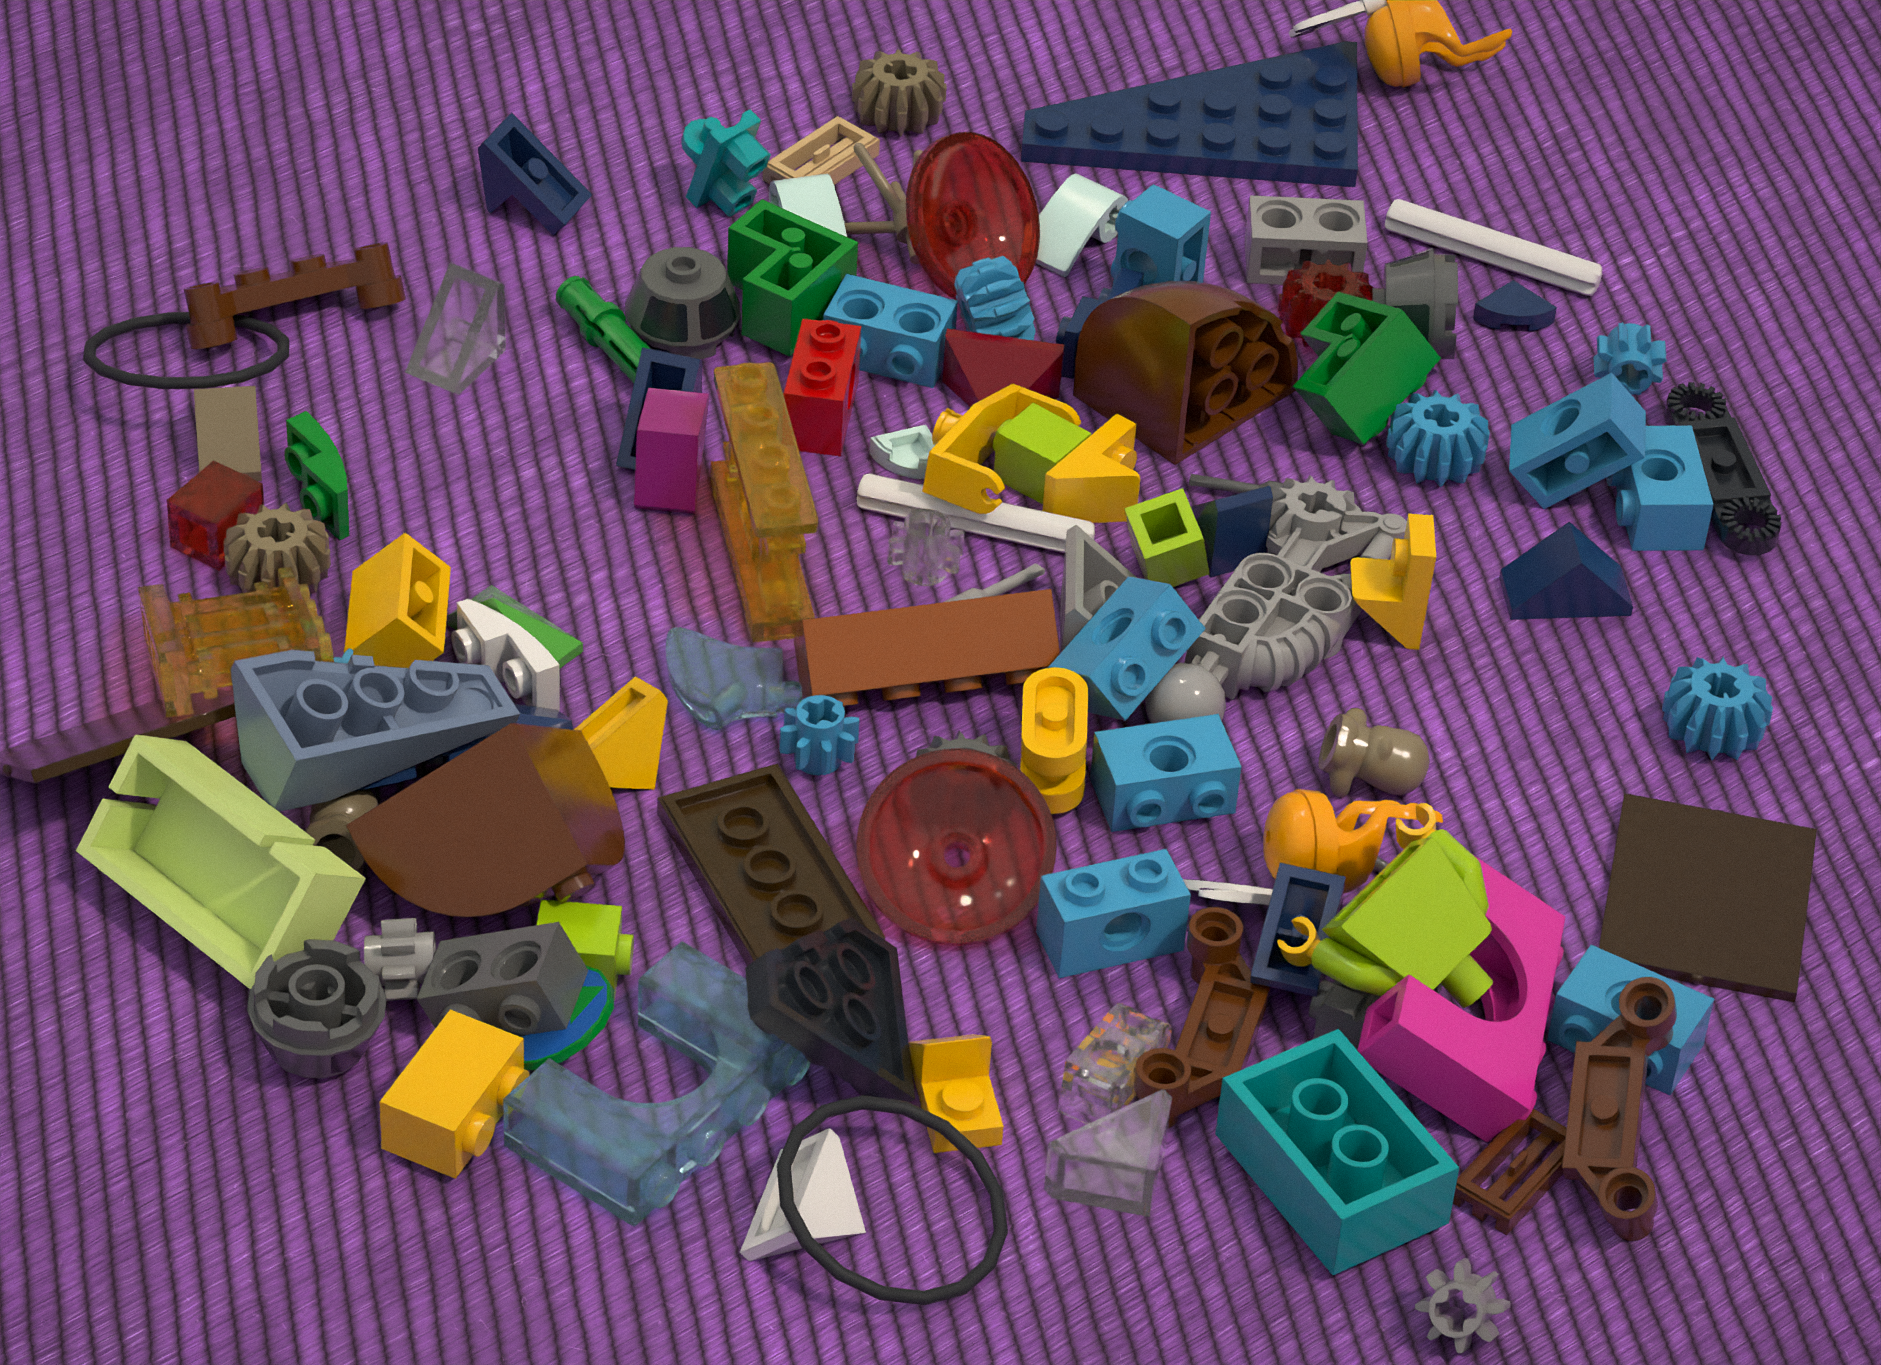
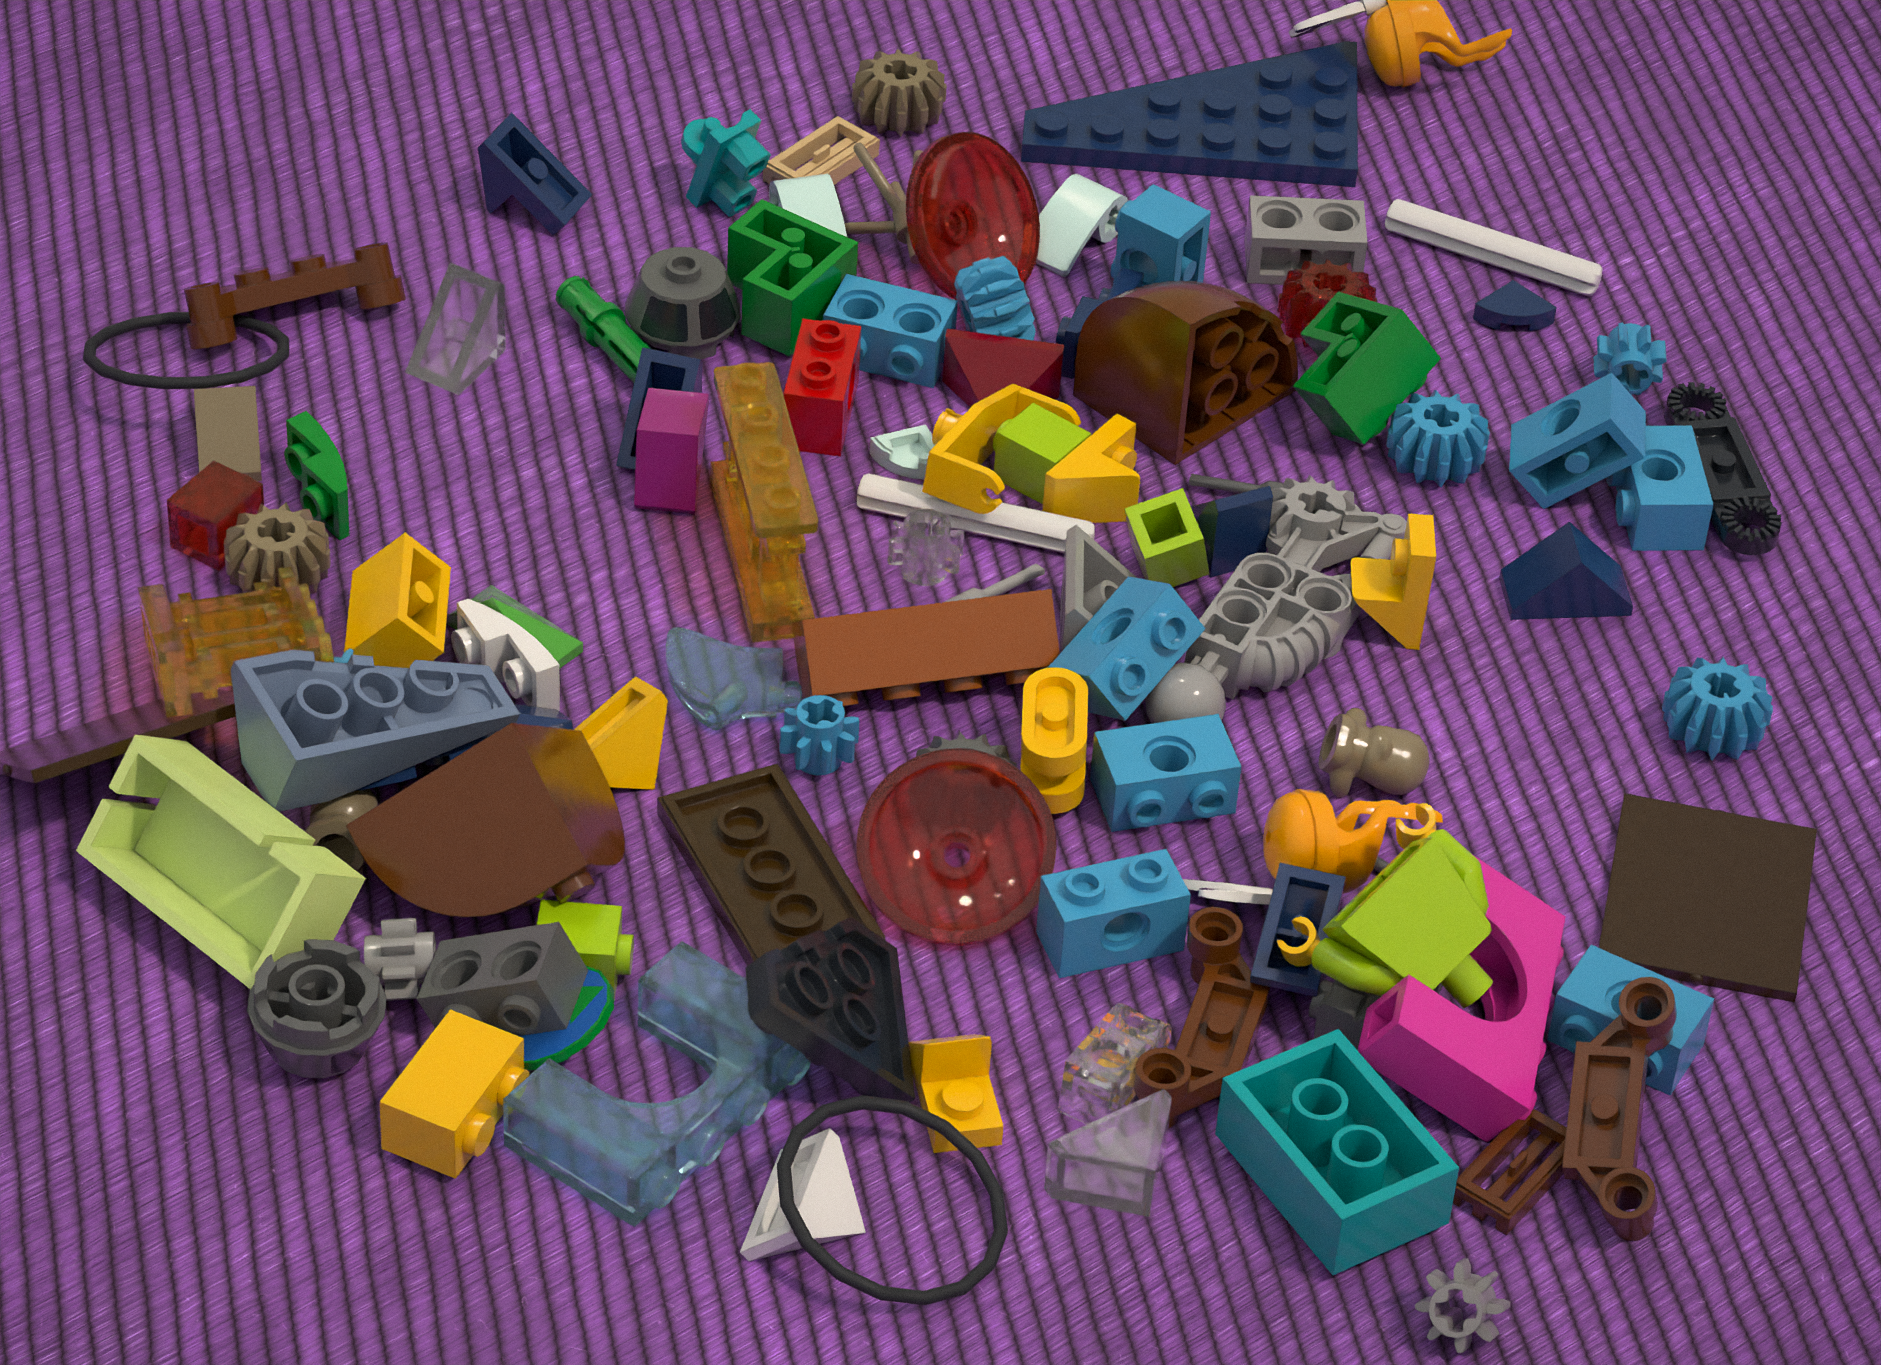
(1427, 293): dark grey cone -> none

